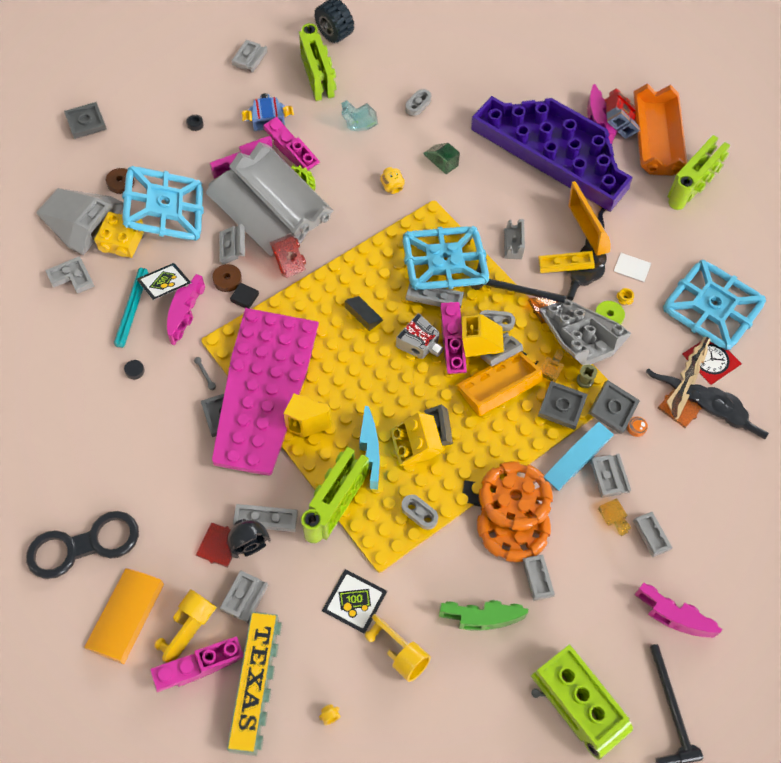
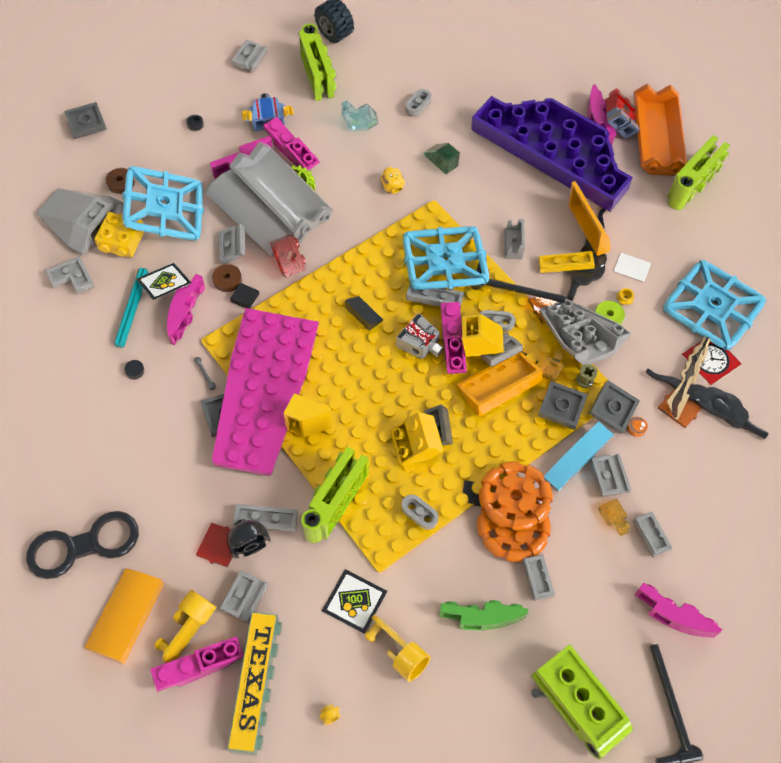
(370, 444): medium azure slope -> none

